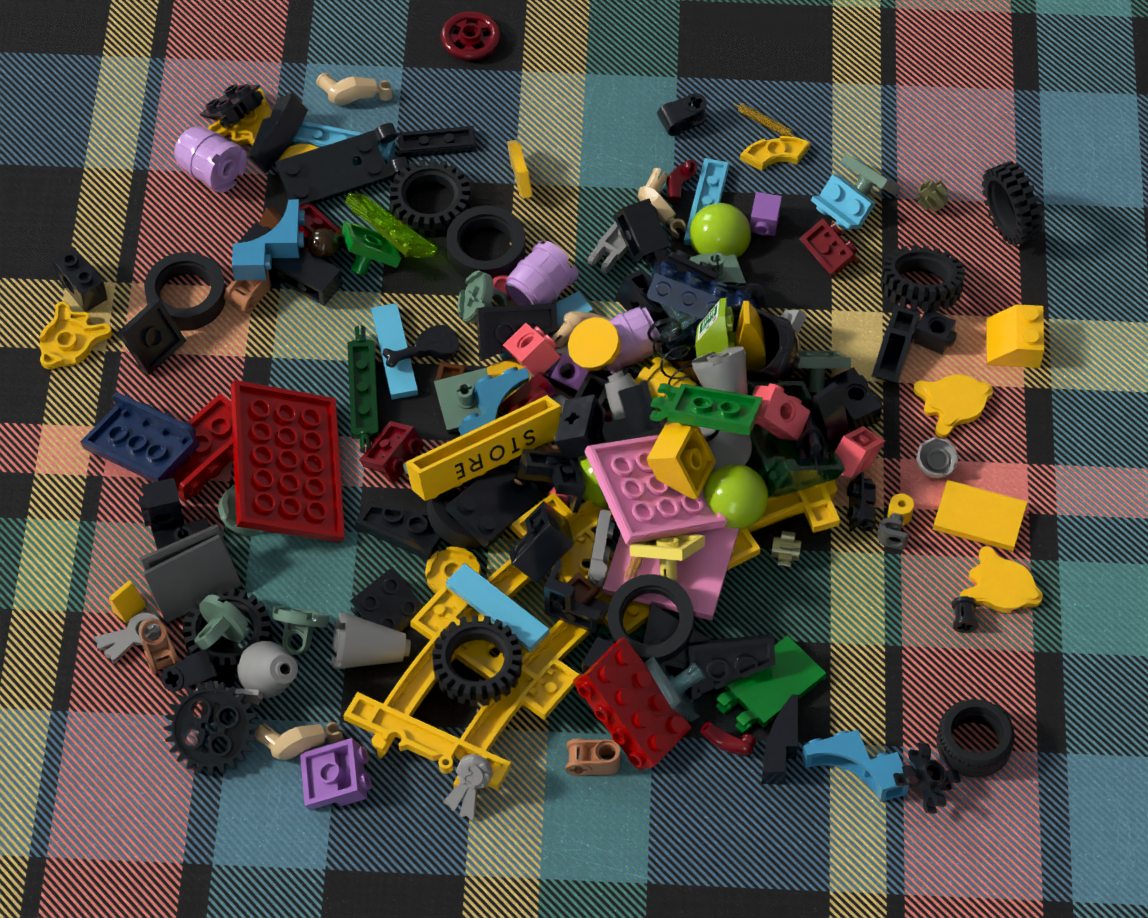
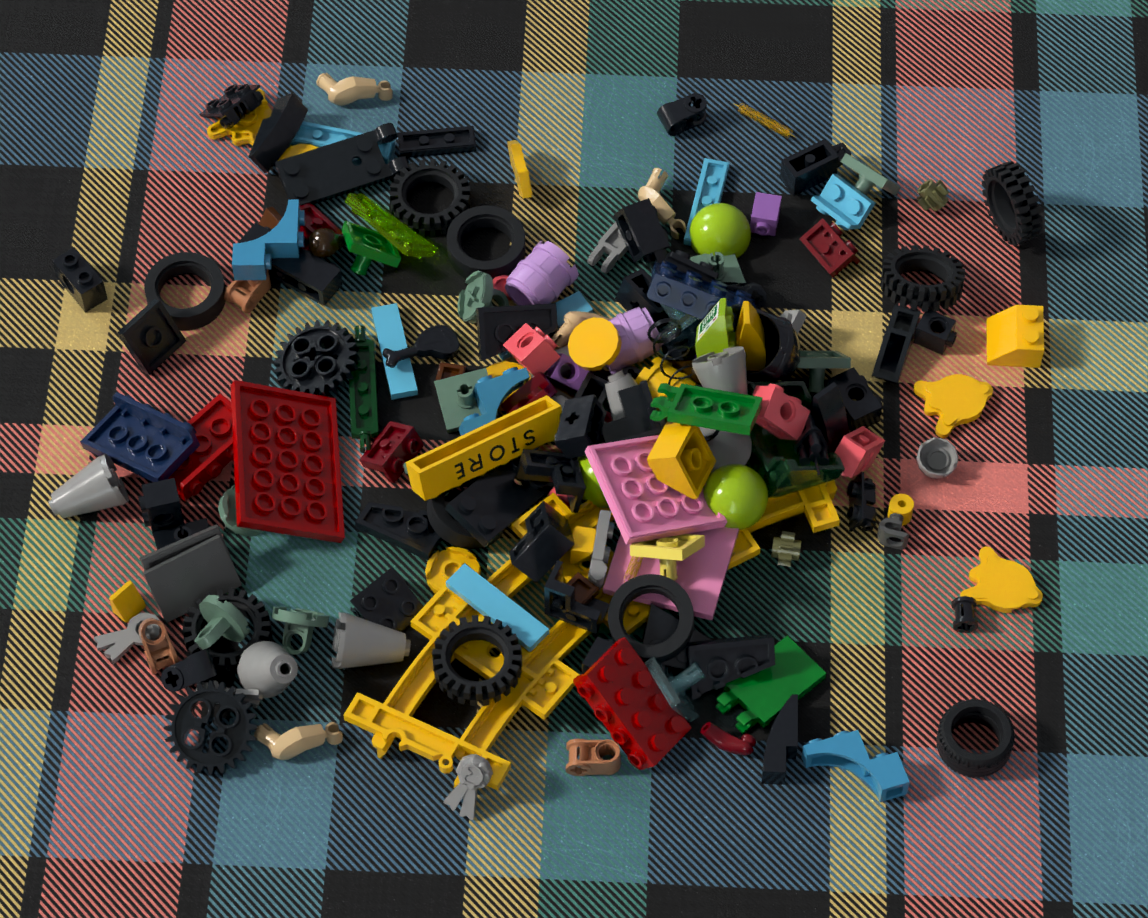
(69, 337): yellow tile -> none
(90, 490): none -> light grey cone
(210, 158): lavender piece -> none
(317, 359): none -> black gear
(335, 774): medium lavender plate -> none
(470, 35): dark red plate -> none
(584, 543): none -> yellow slope
(677, 178): dark red arm -> none
(775, 150): yellow tile -> none
(811, 166): none -> black hinge
(927, 778): black pin -> none
(980, 515): yellow tile -> none

